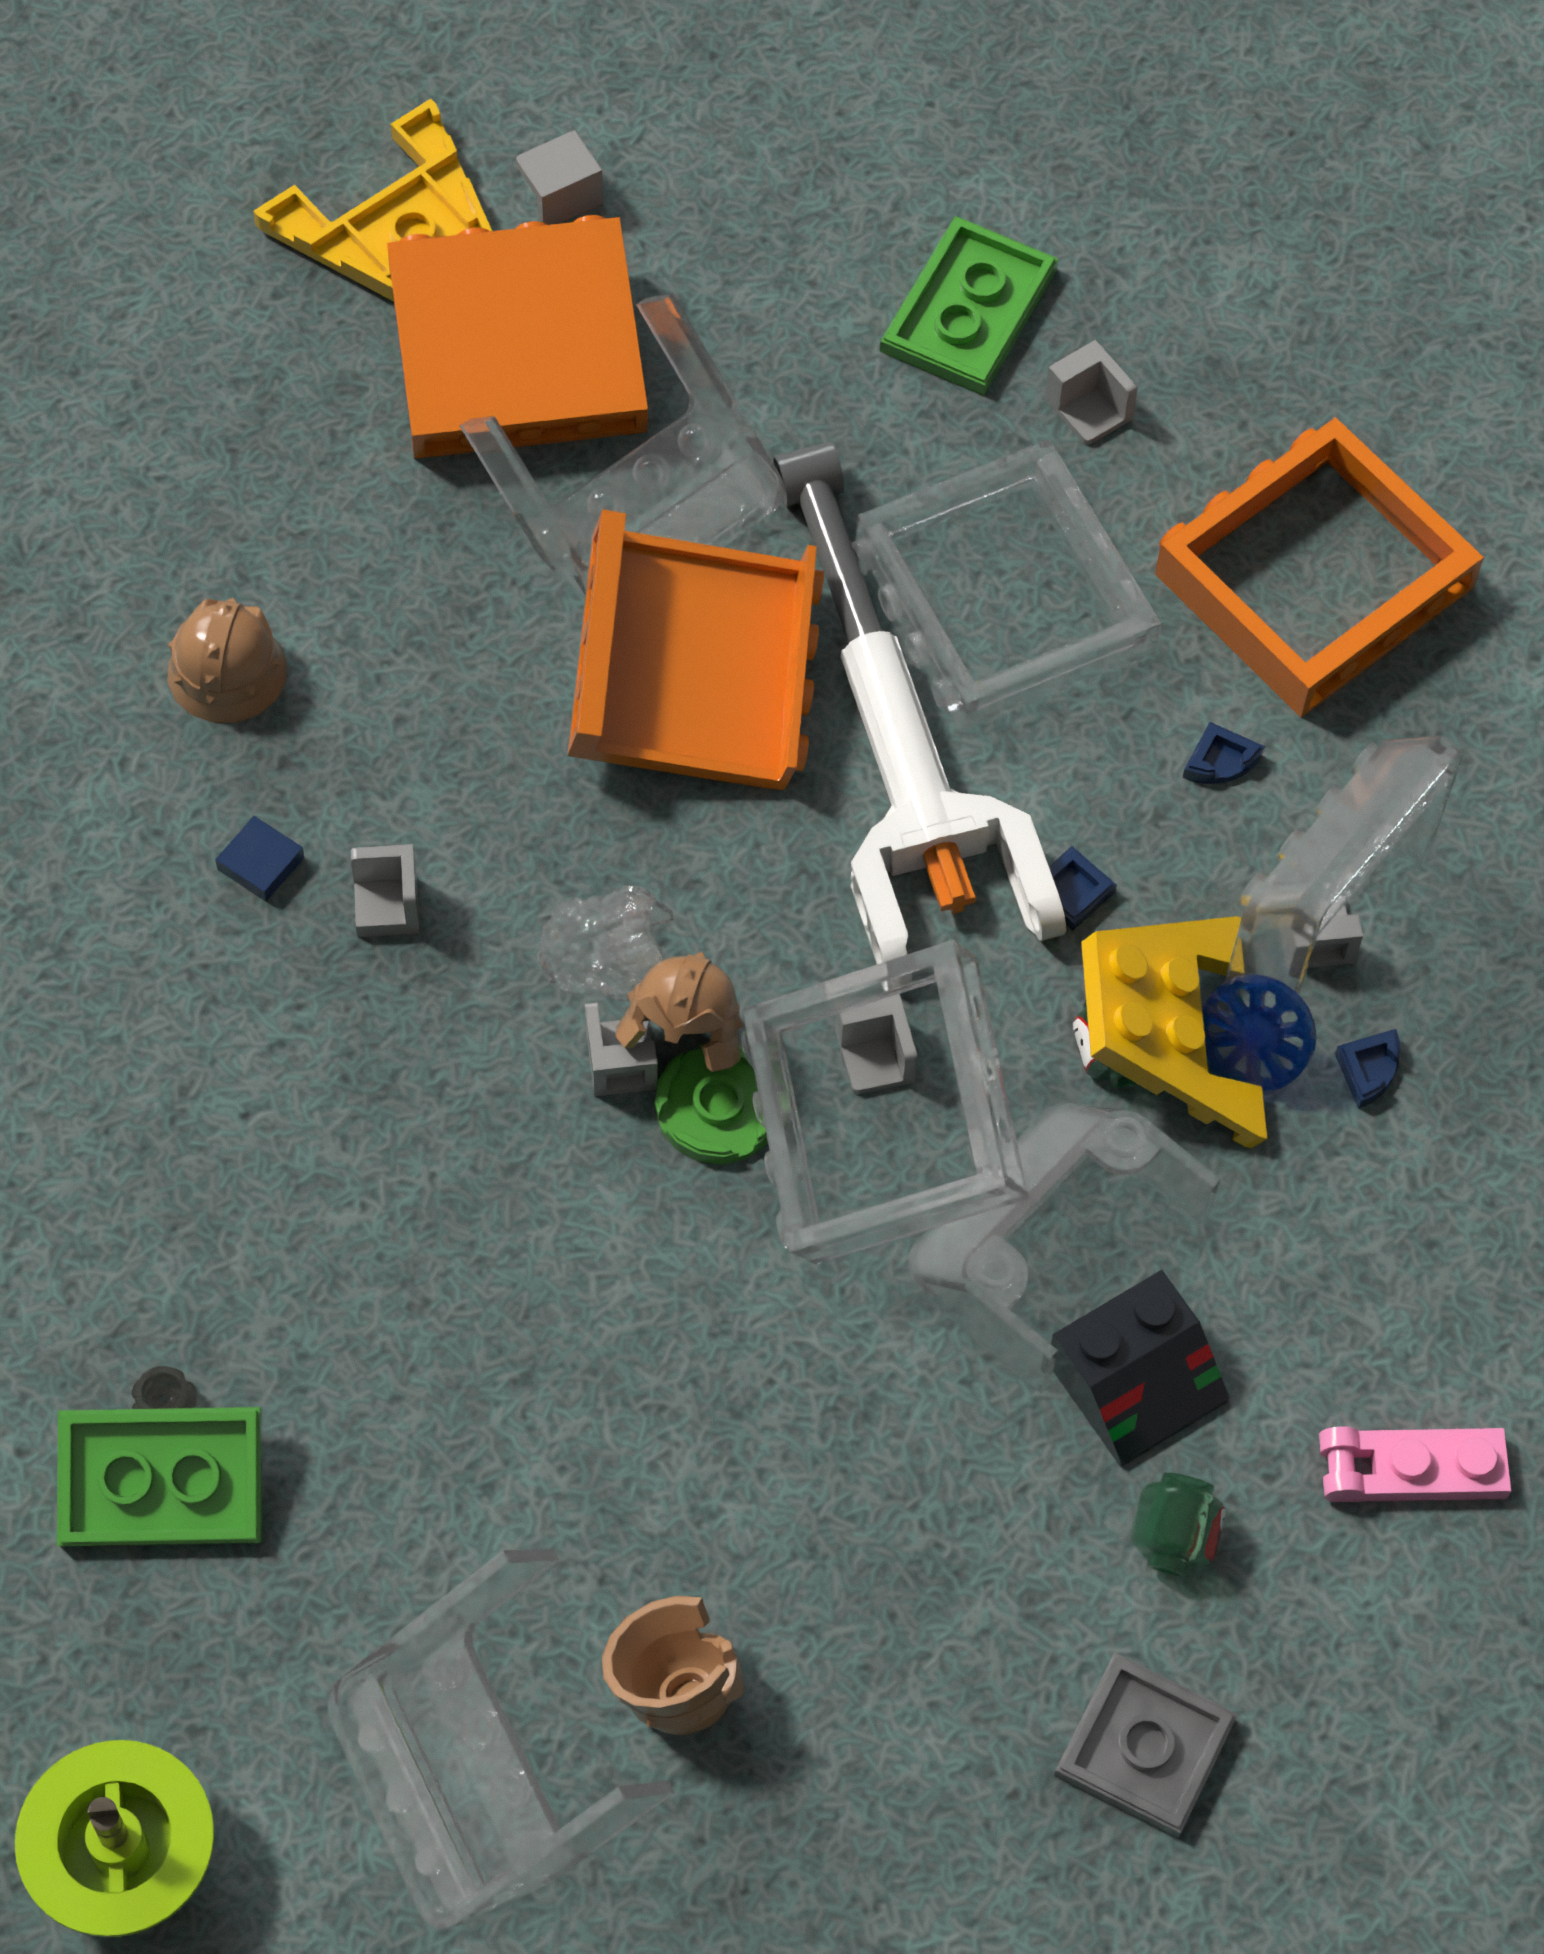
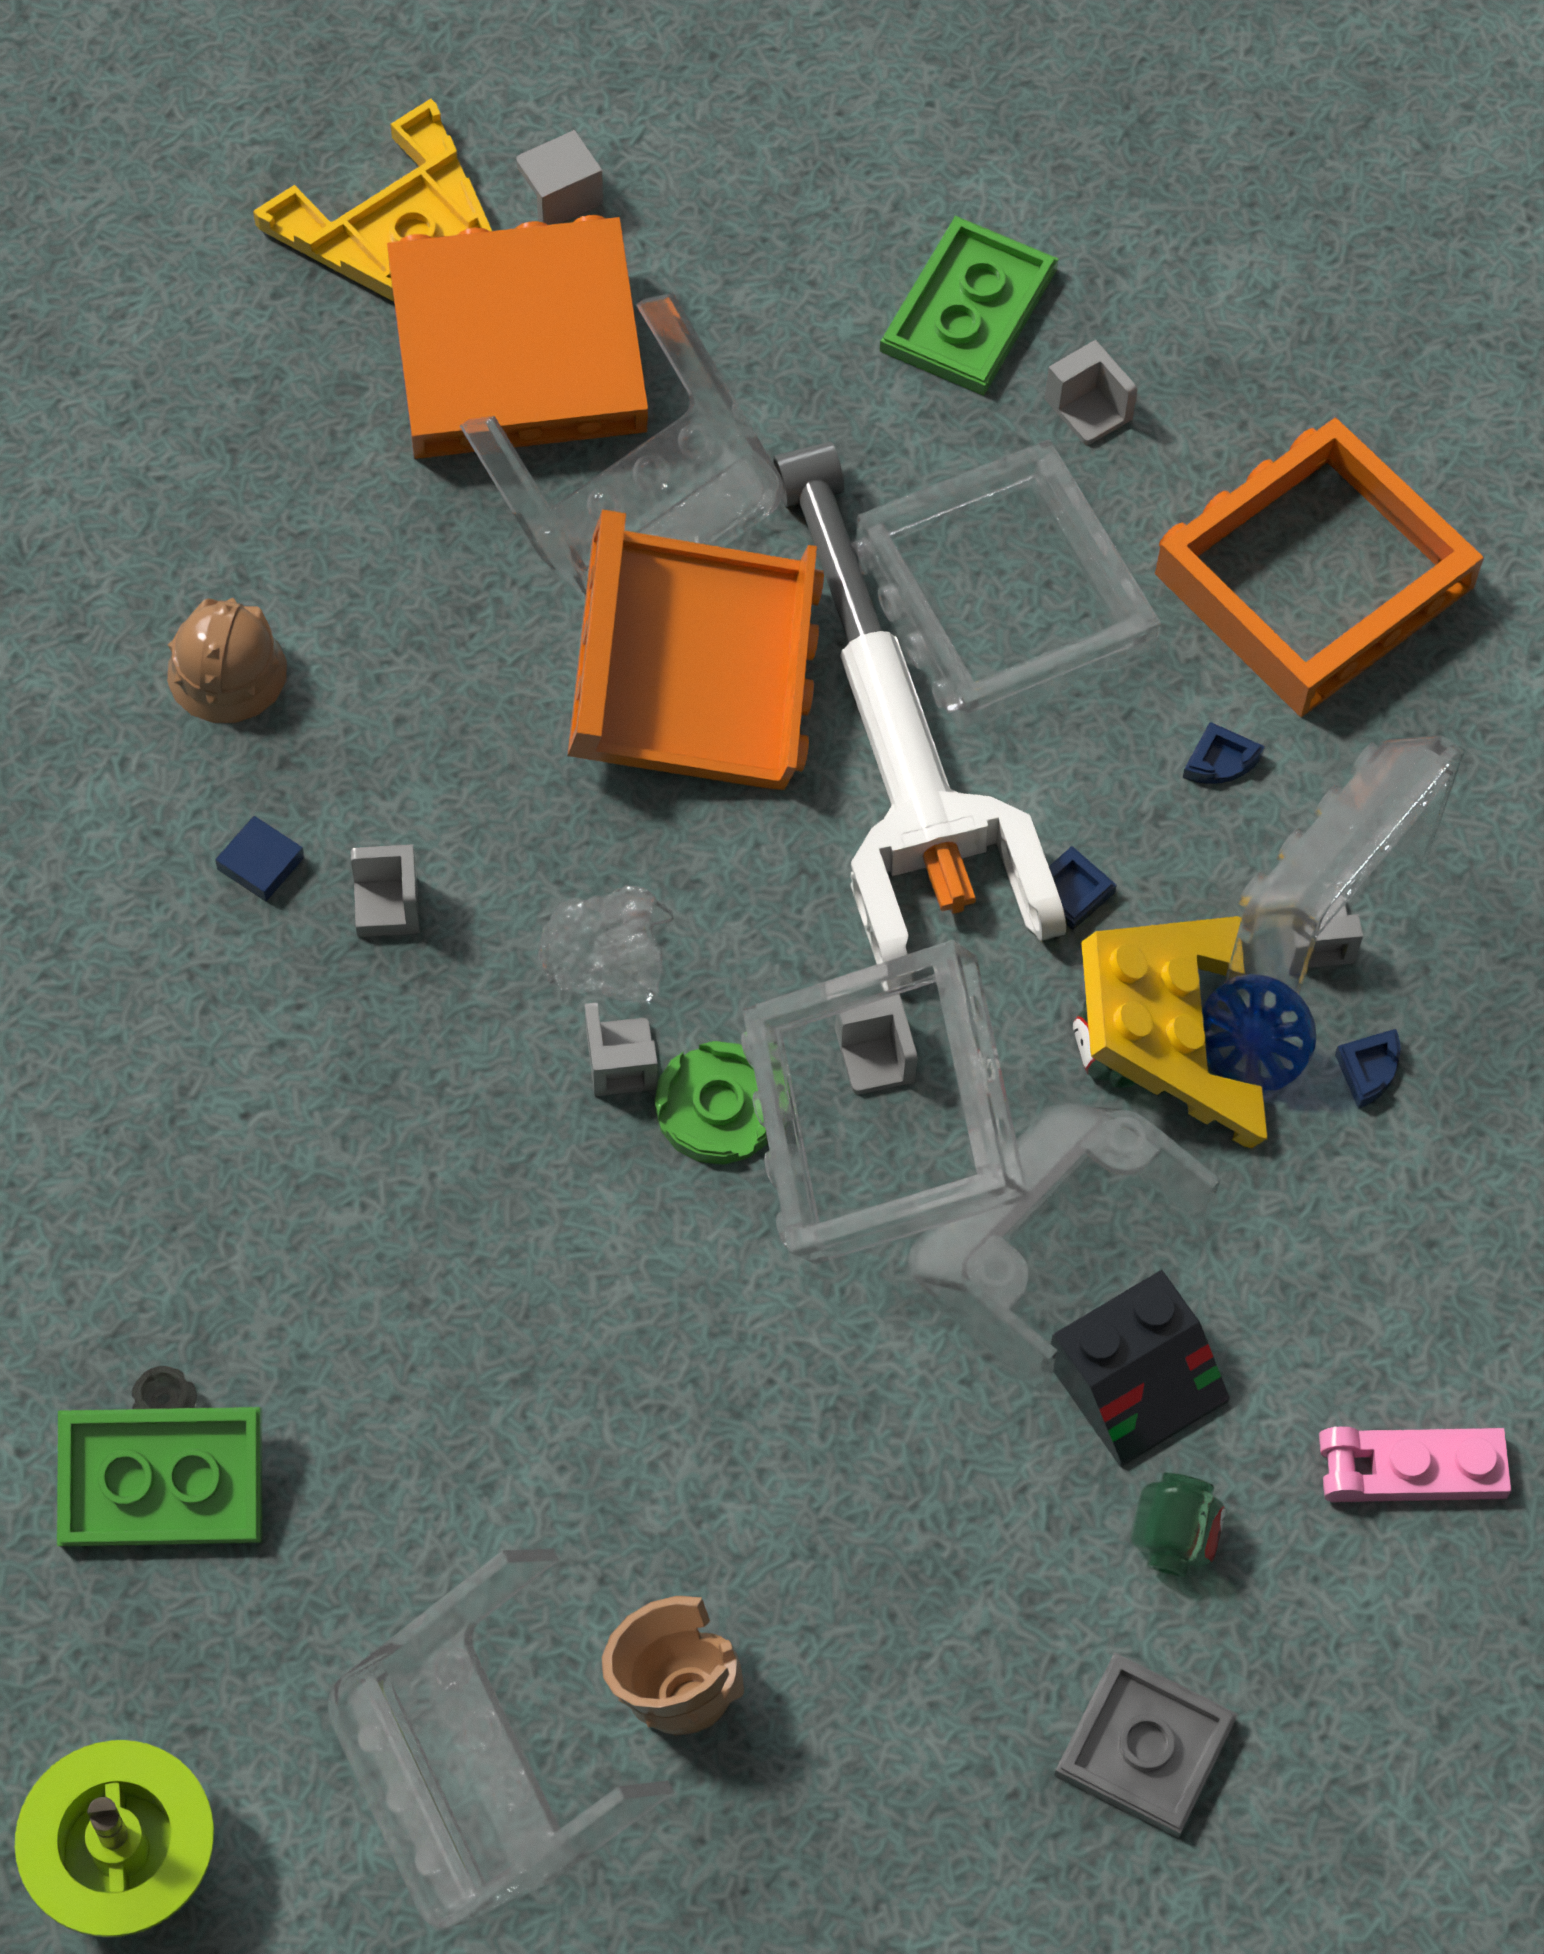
(687, 998): medium nougat helmet -> none

